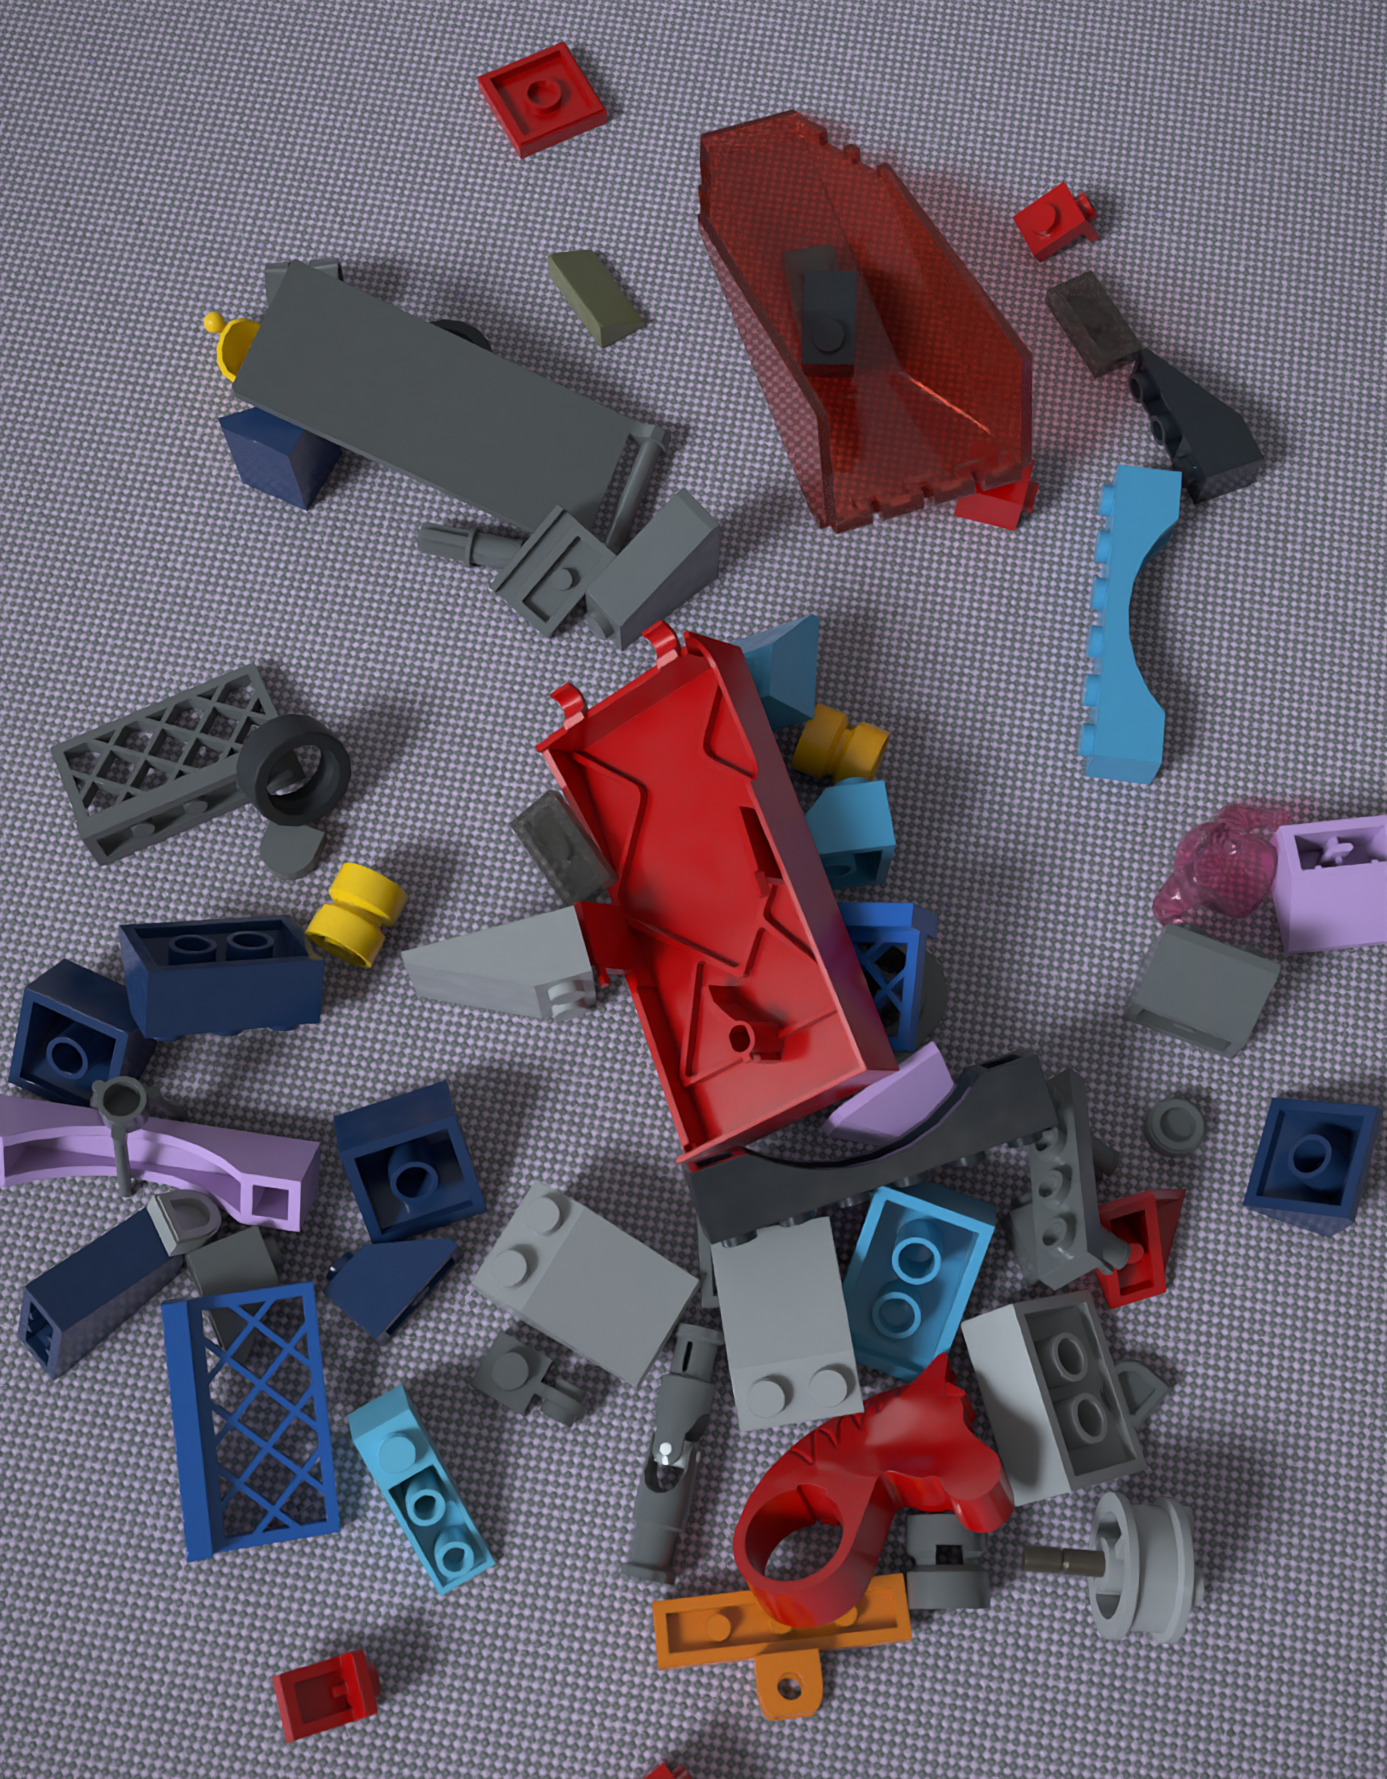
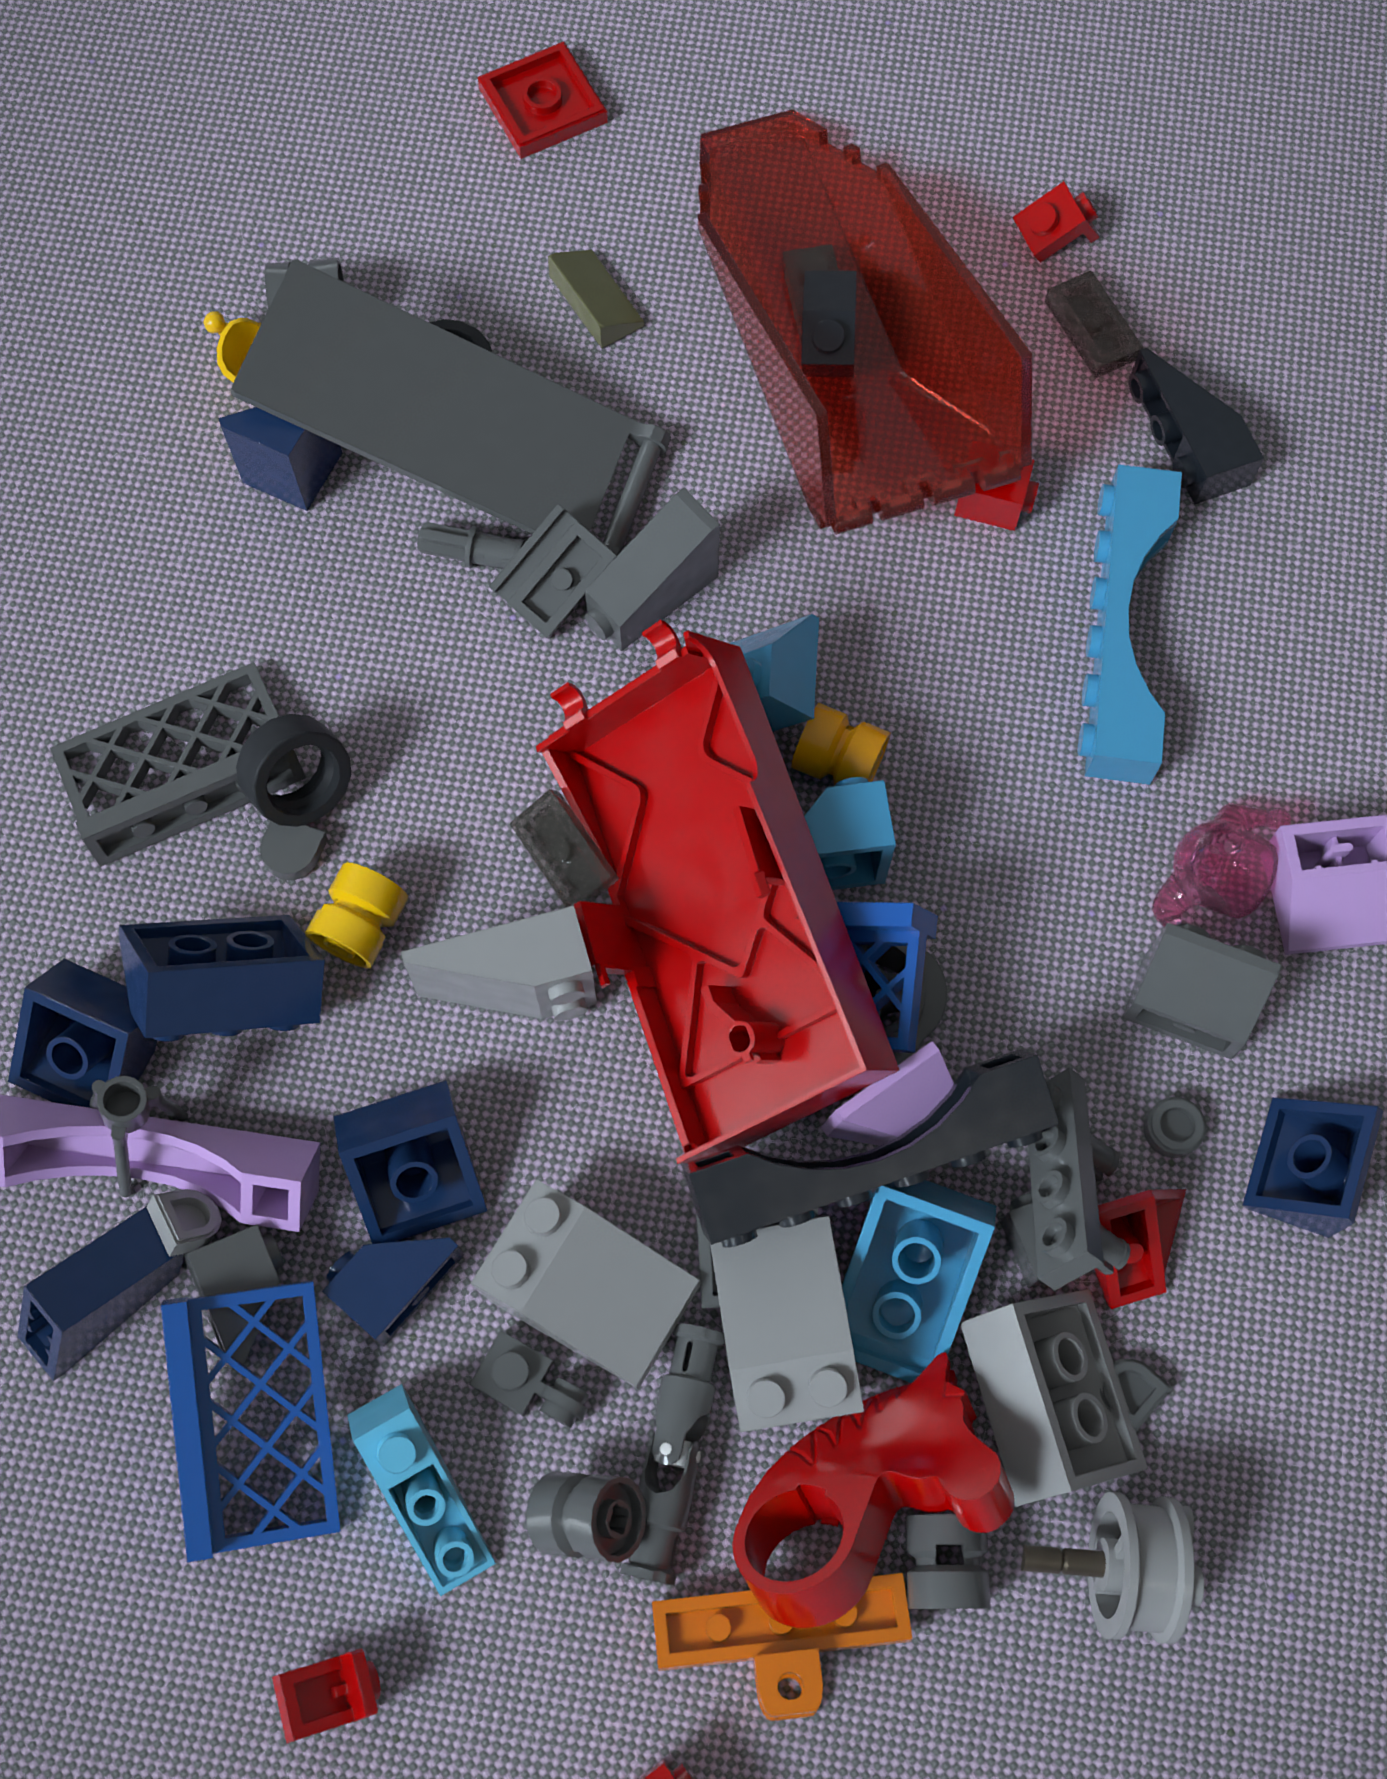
(586, 1516): none -> dark grey wheel

